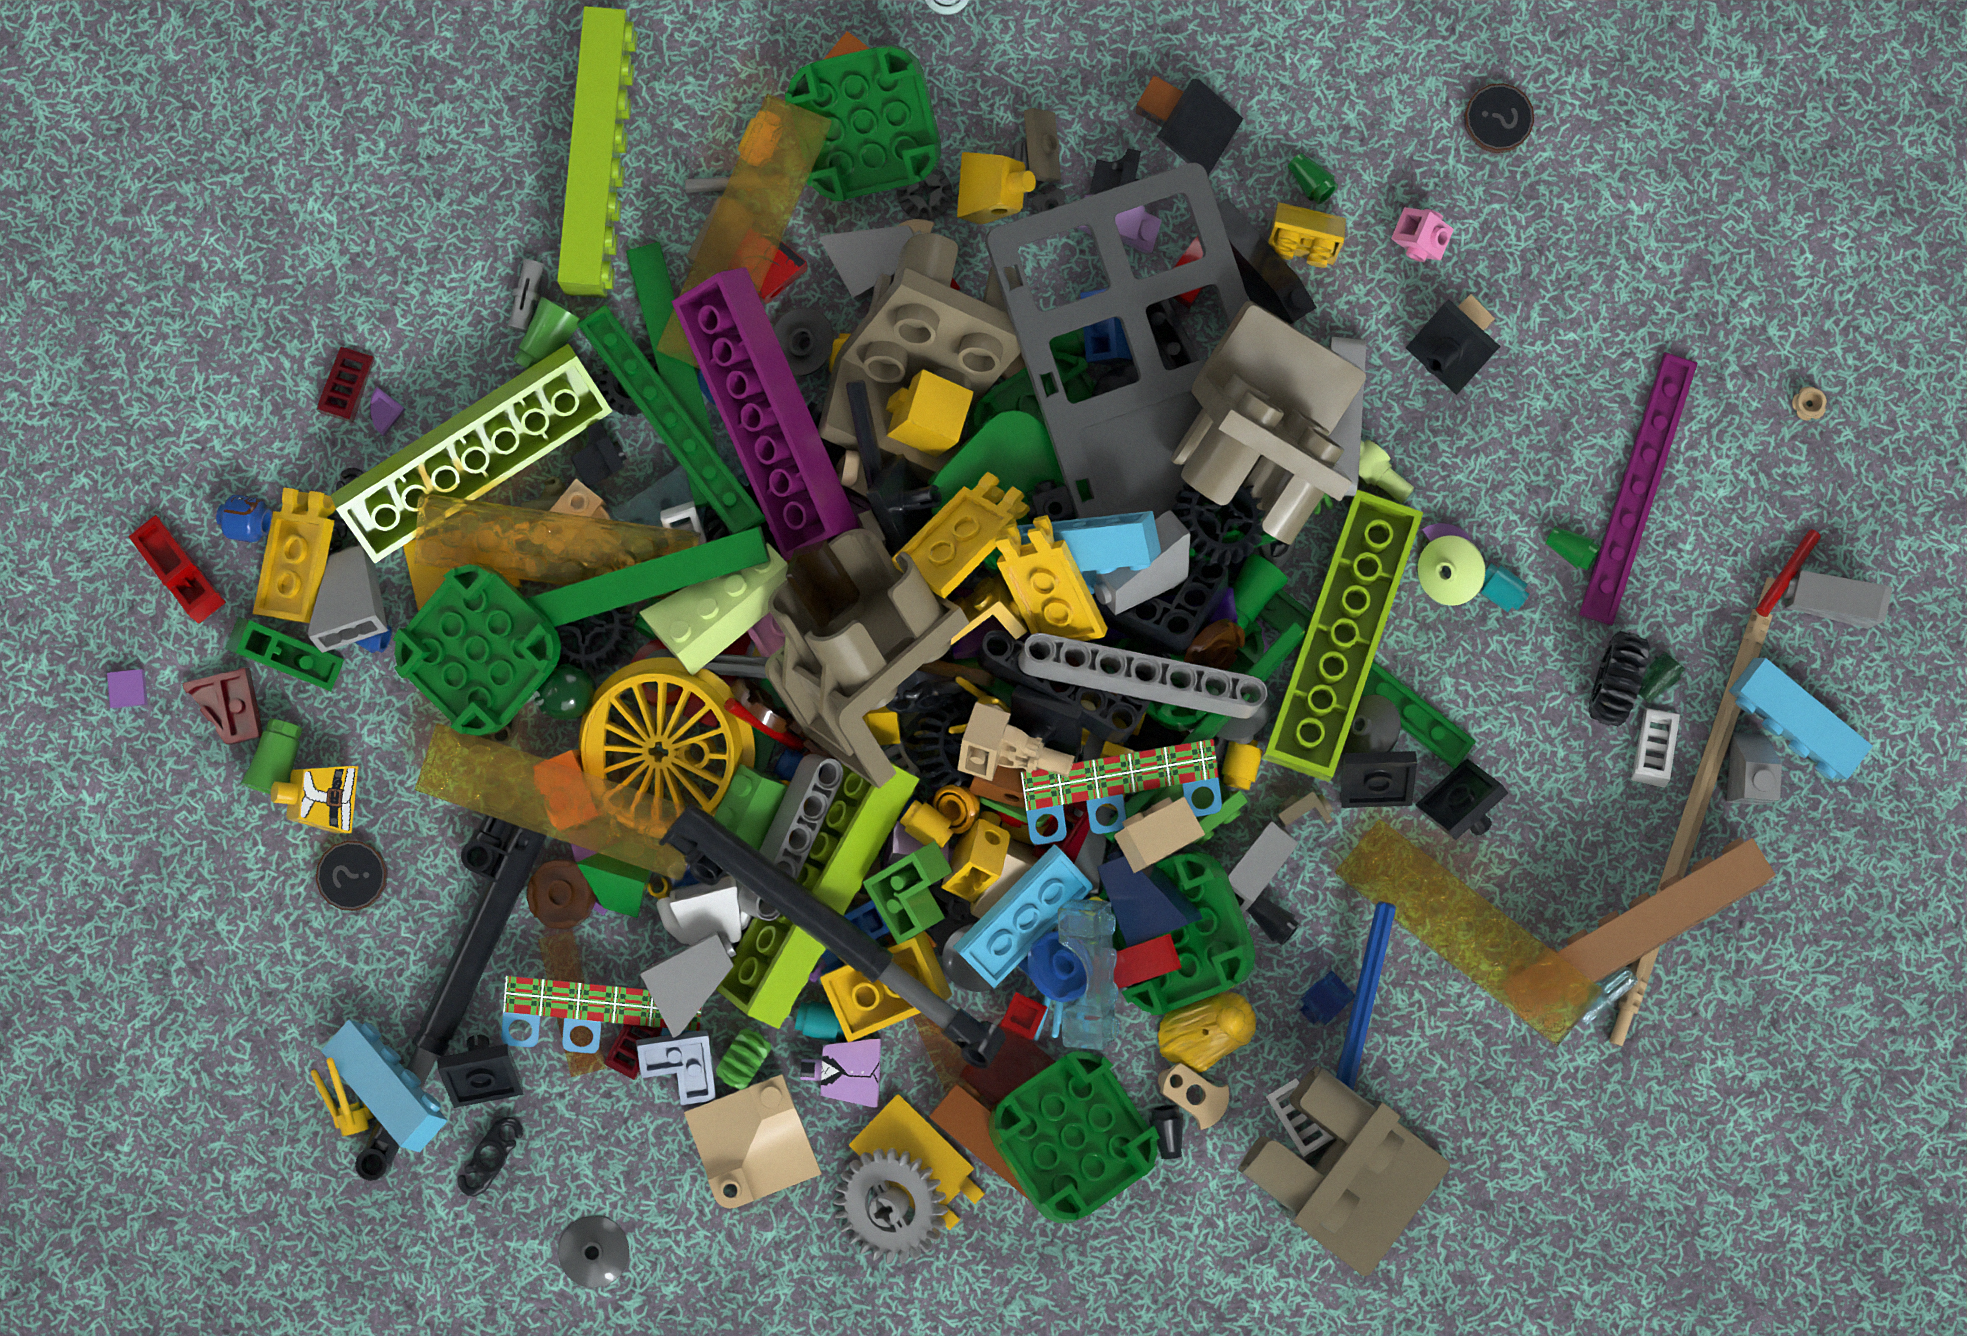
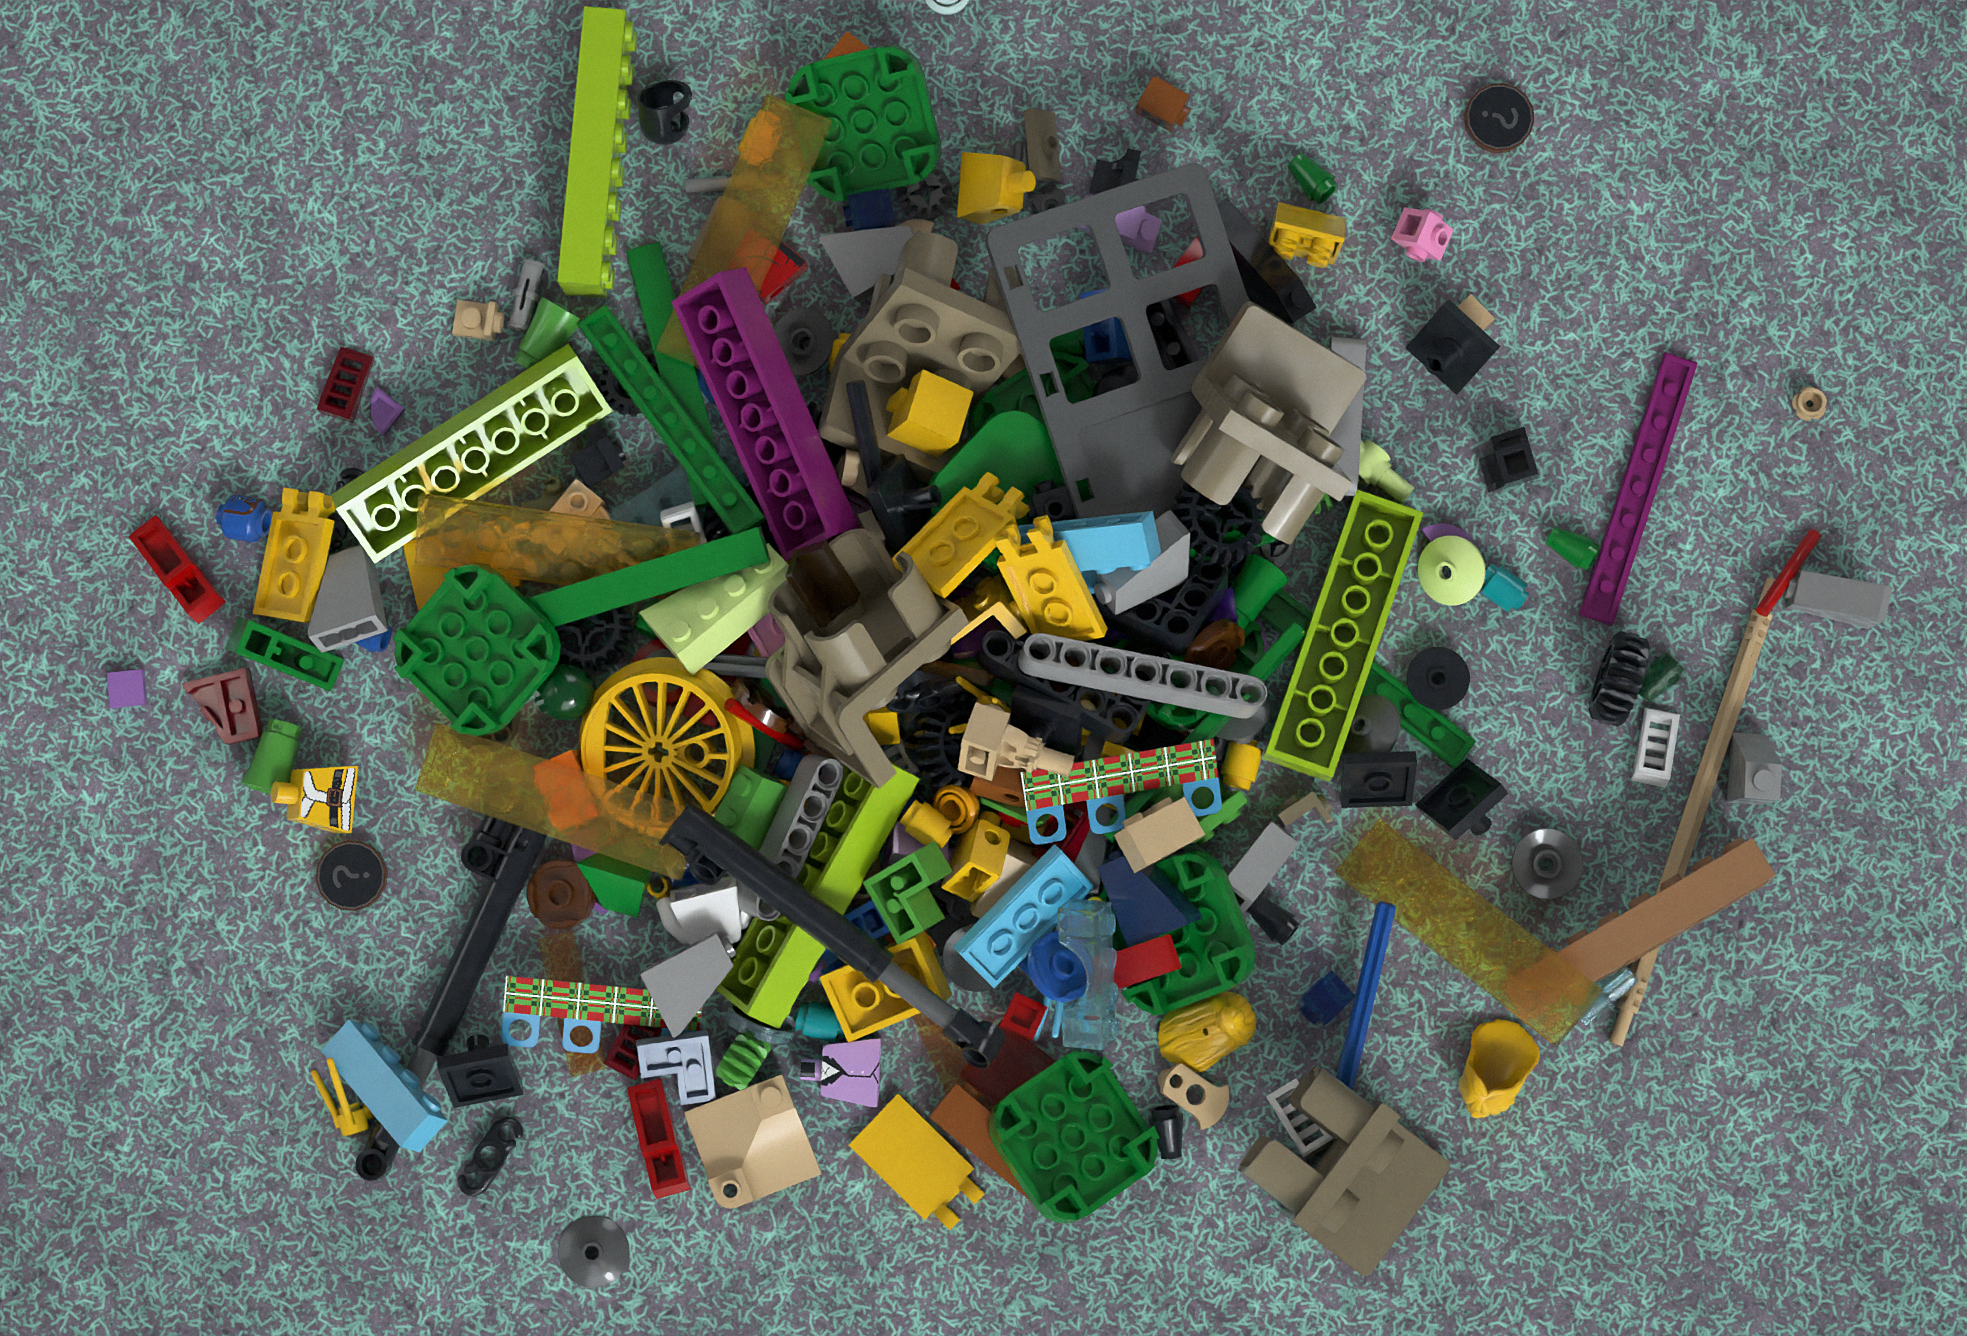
(478, 320): none -> tan bracket
(657, 122): none -> black helmet
(658, 1139): none -> red slope
(740, 1021): none -> clear light blue tile
(869, 210): none -> clear blue brick
(871, 1222): light grey gear -> none
(1200, 126): black tile -> none
(1447, 664): none -> black piece
(1496, 1067): none -> yellow hair
(1511, 461): none -> black brick
(1565, 860): none -> dark grey dish
(1800, 719): medium azure brick -> none

